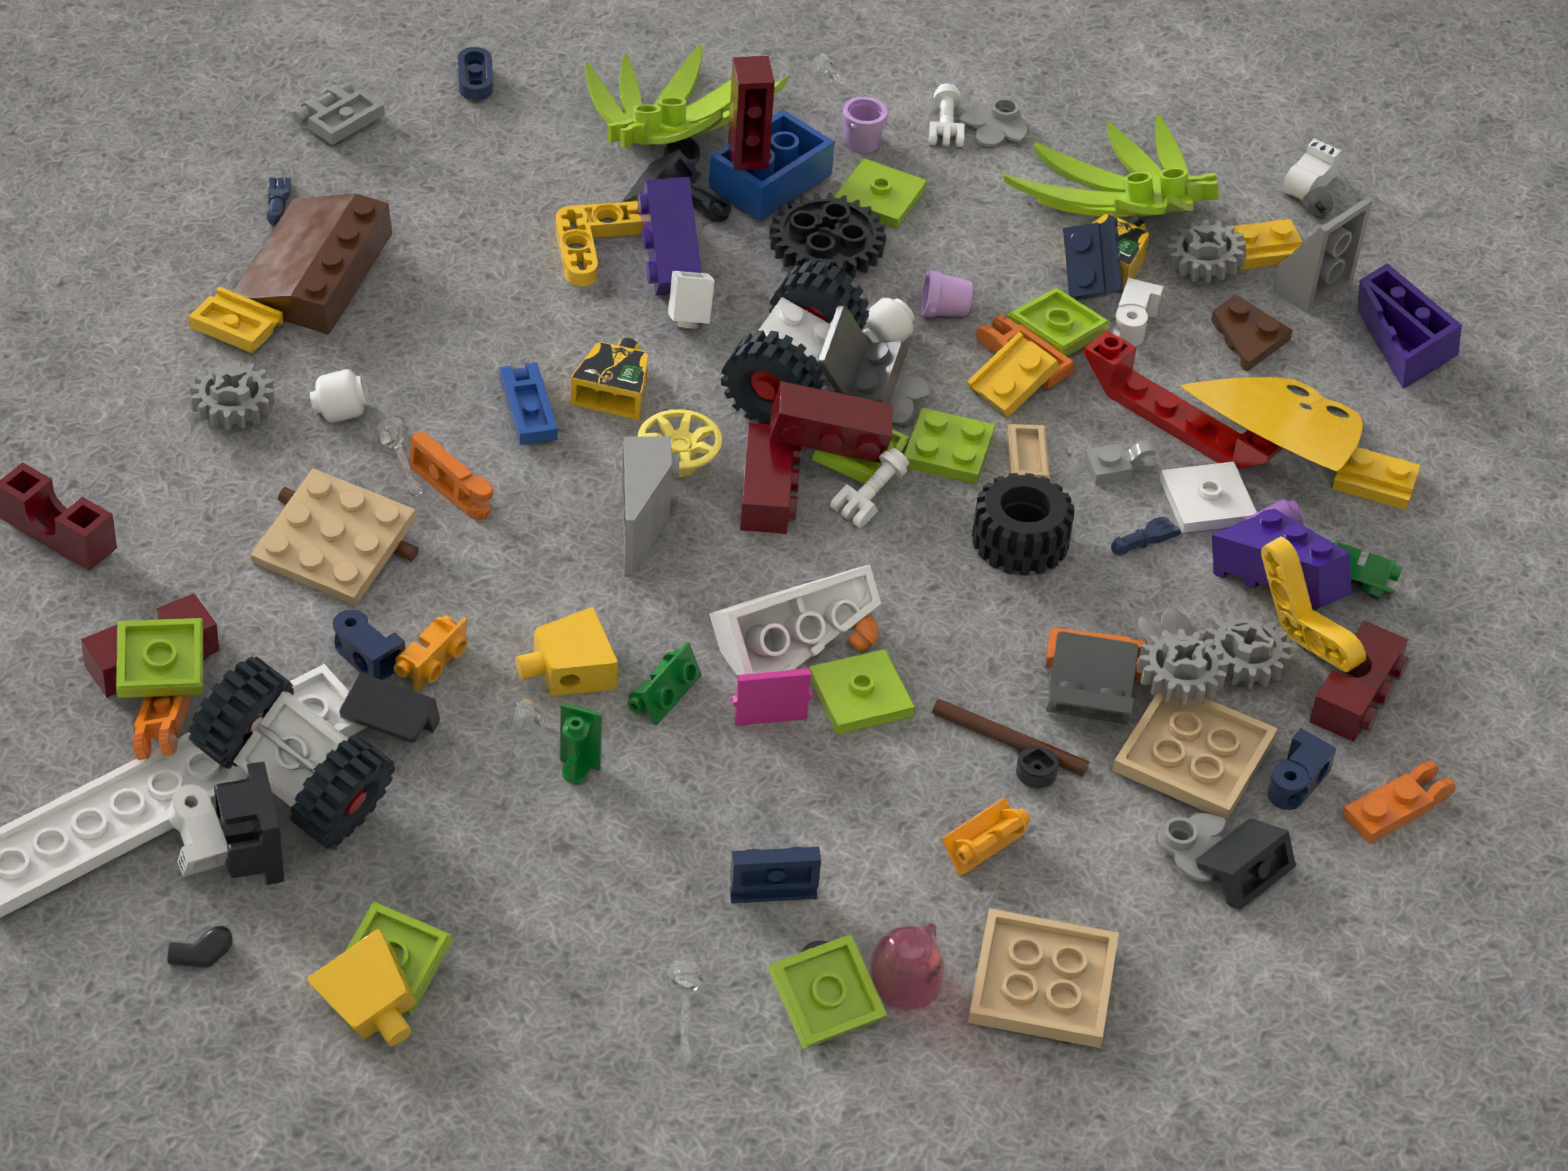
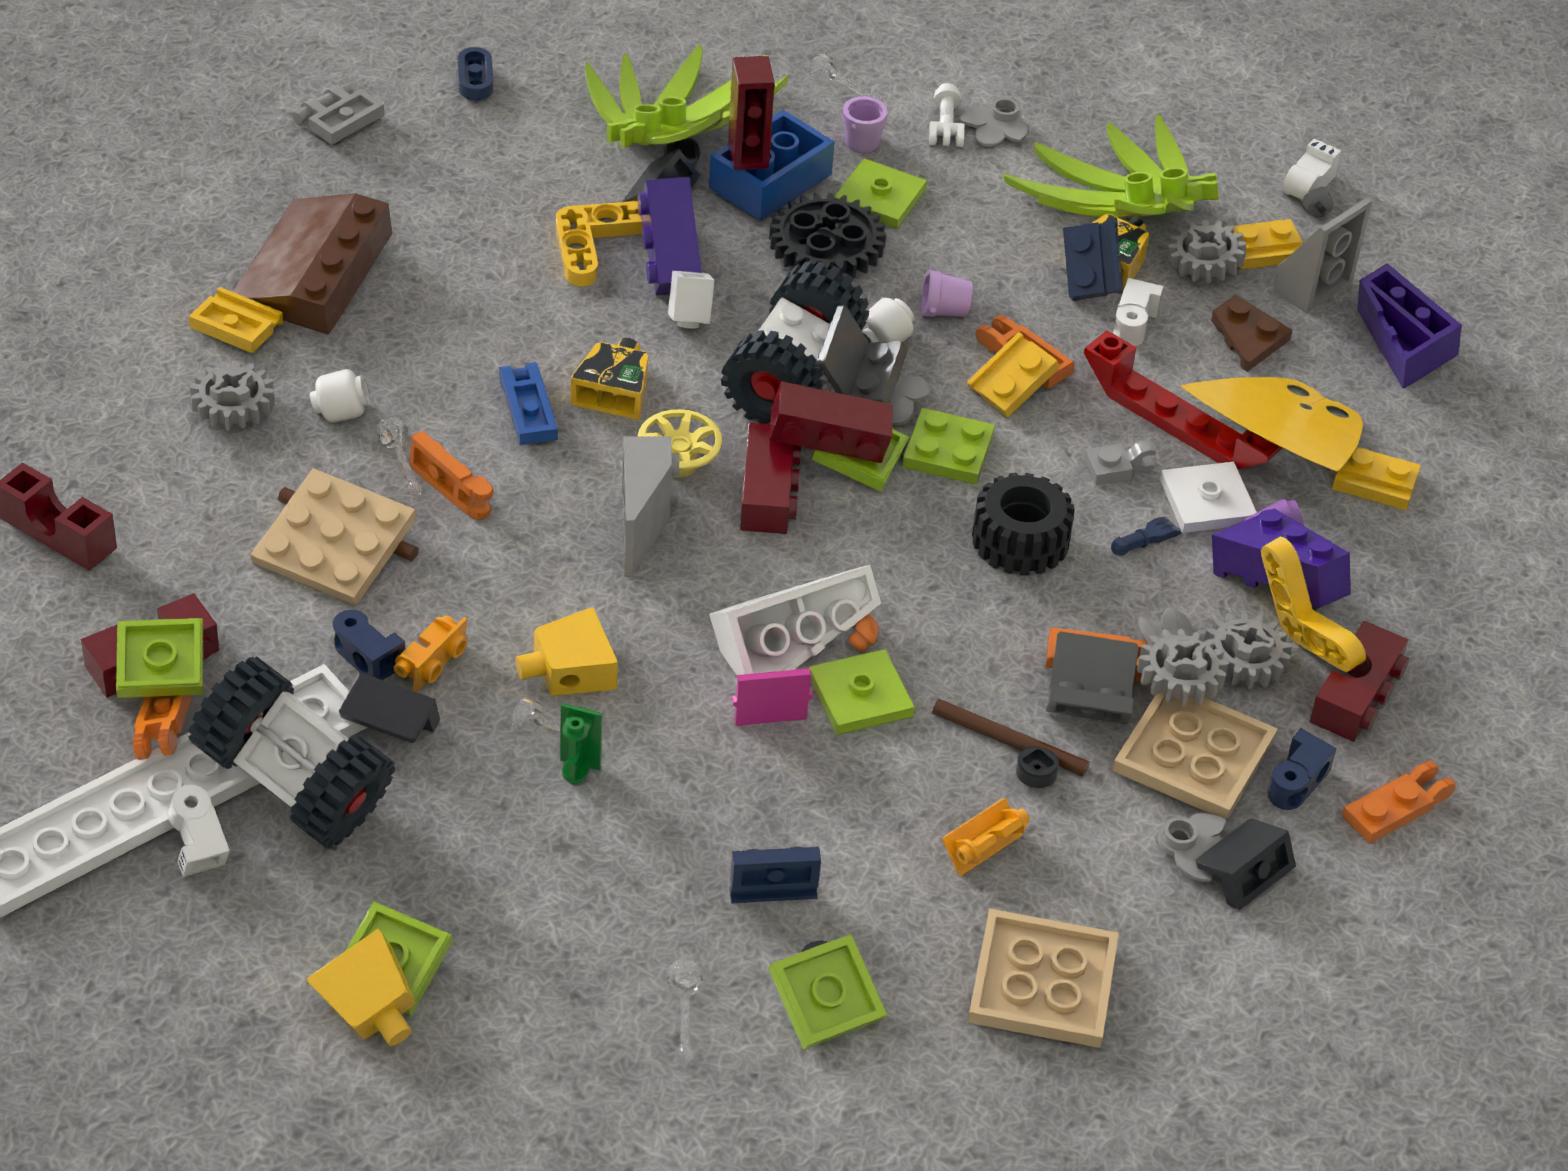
(204, 951): black arm -> none
(251, 801): black panel -> none
(278, 193): dark blue piece -> none
(667, 685): green hinge -> none
(714, 208): black arm -> none
(858, 503): white hinge -> none
(908, 967): clear pink piece -> none
(1028, 450): tan tile -> none
(1060, 321): lime plate -> none
(1375, 573): green hinge -> none

